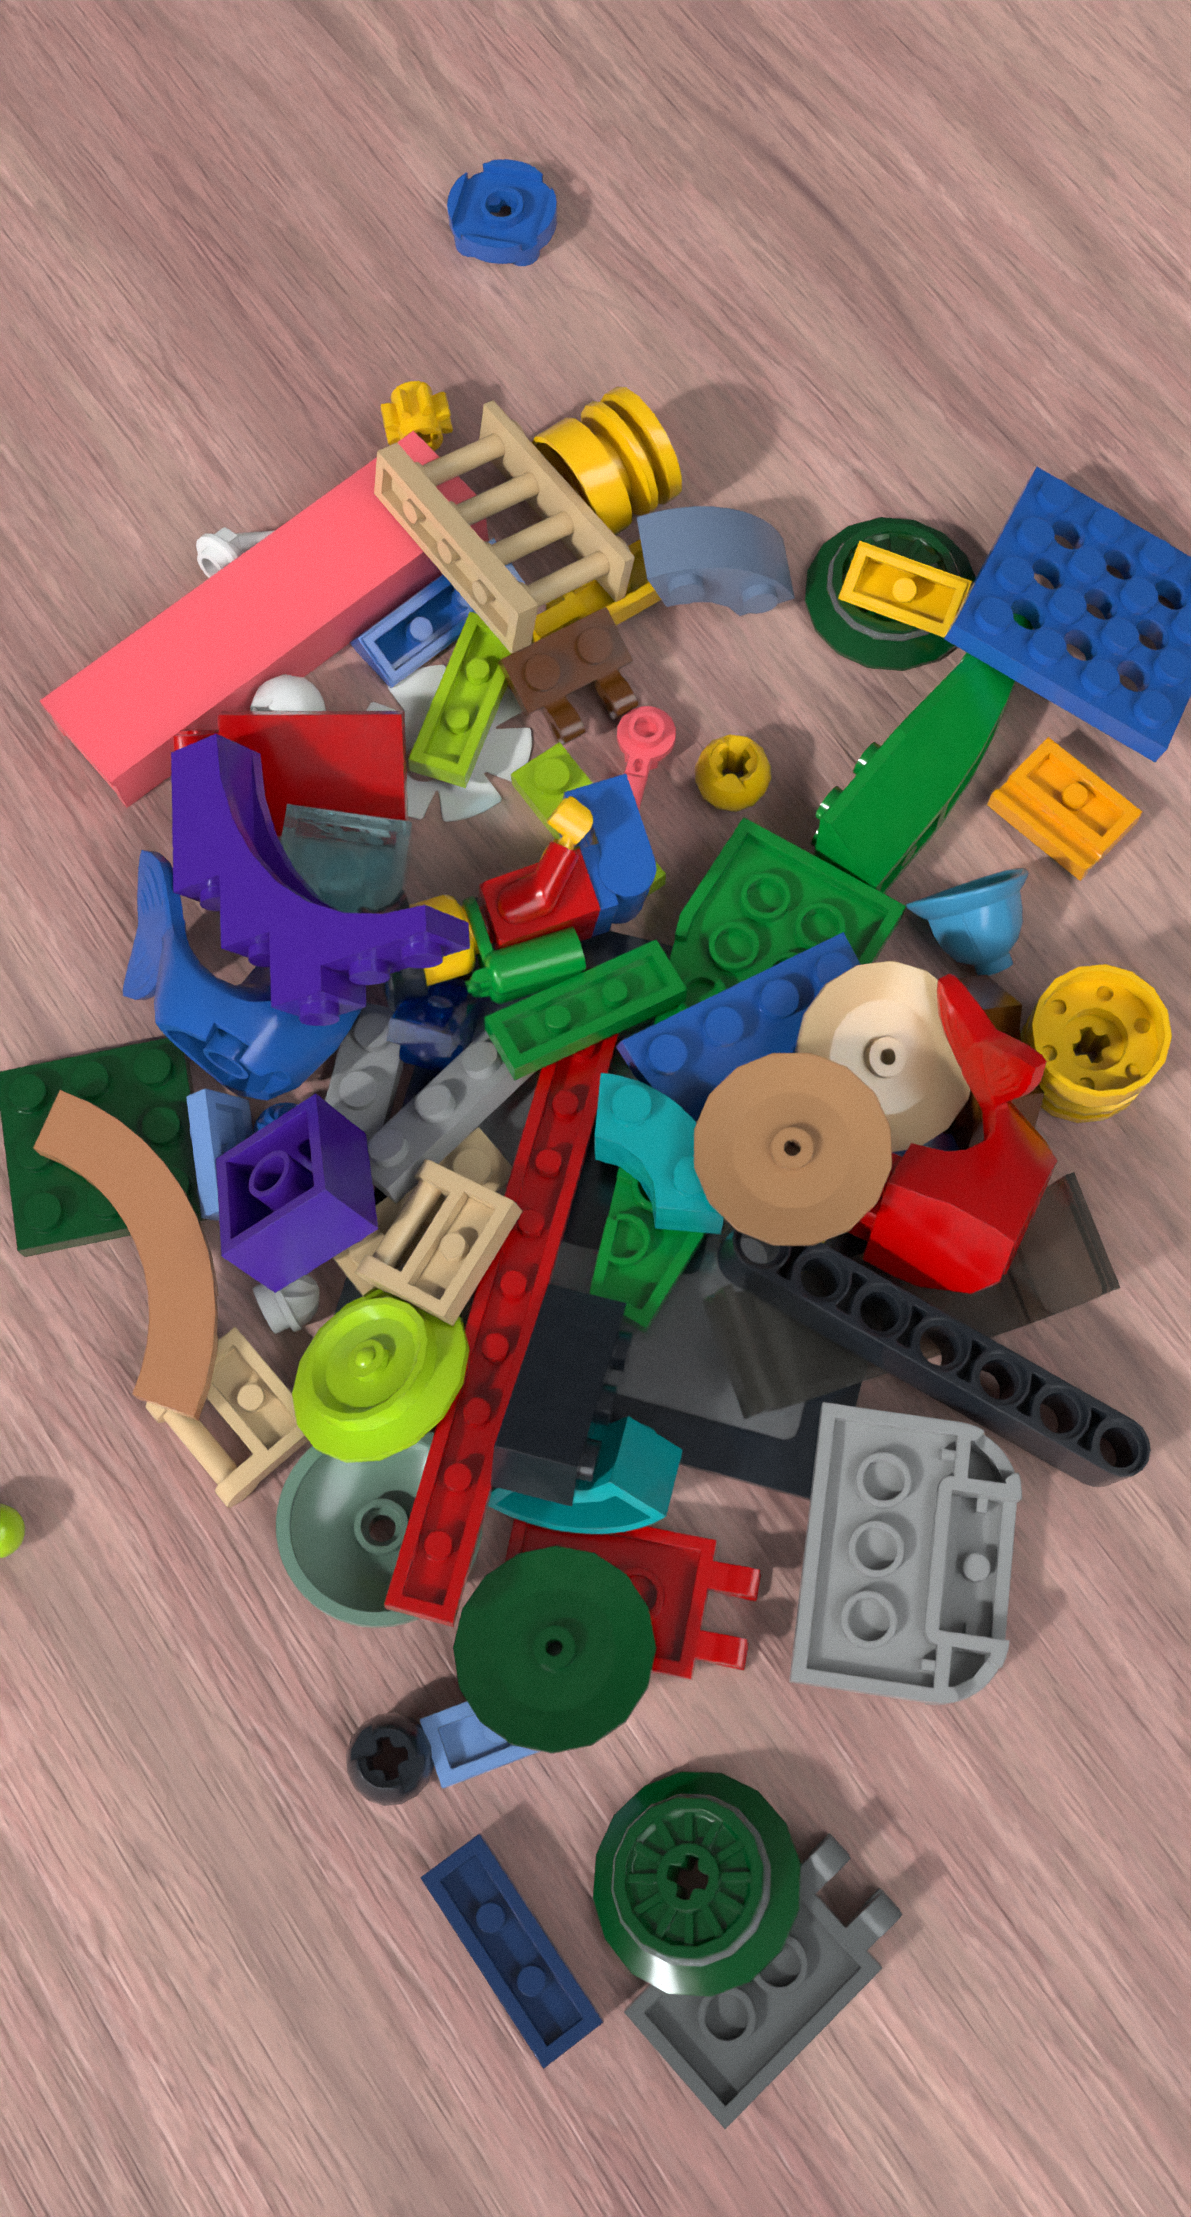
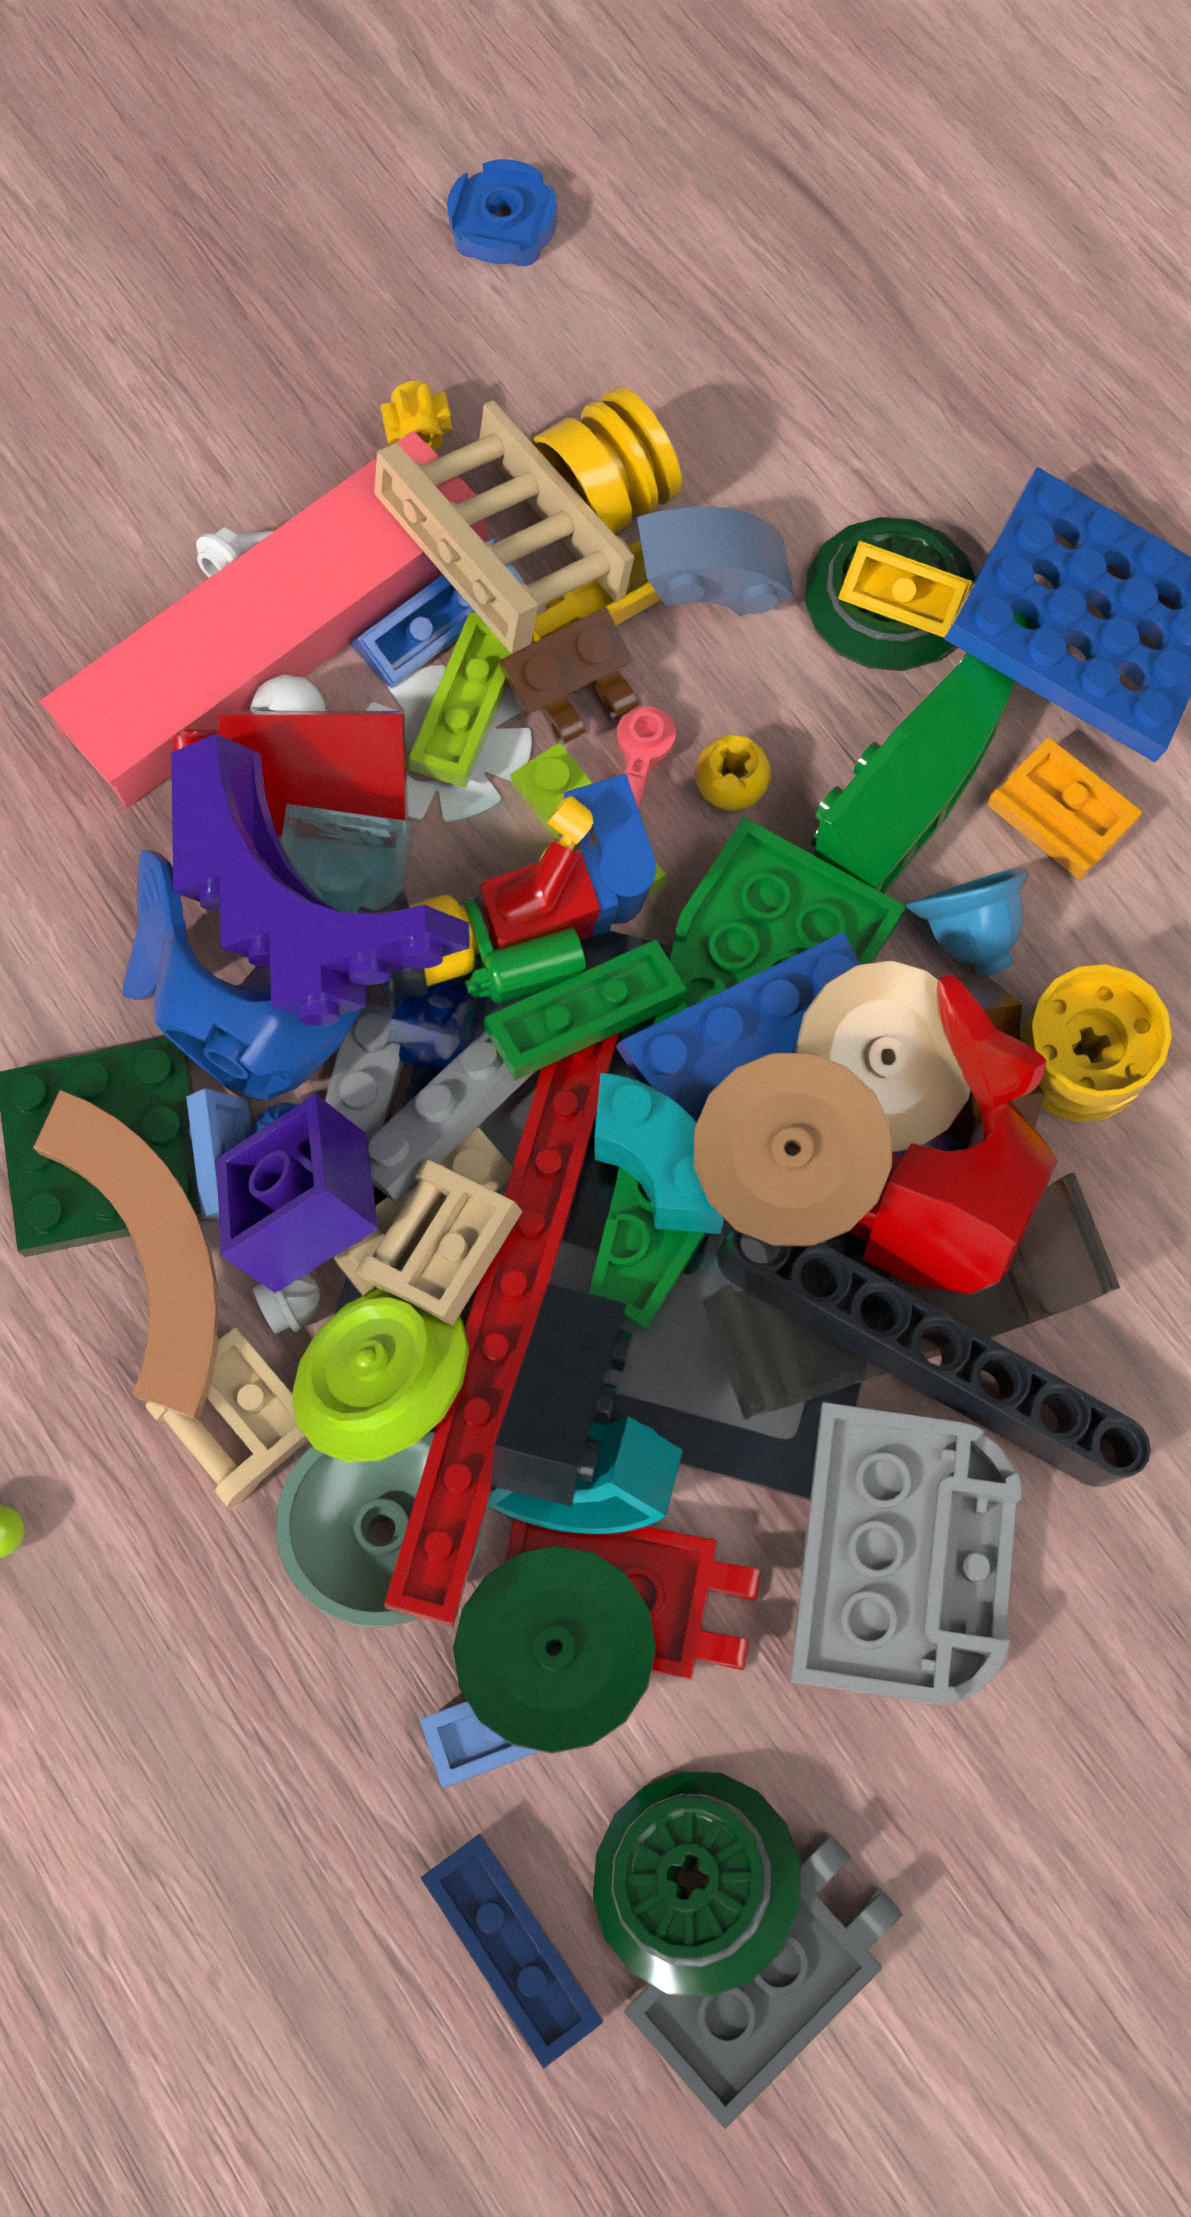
(367, 1744): black piece -> none

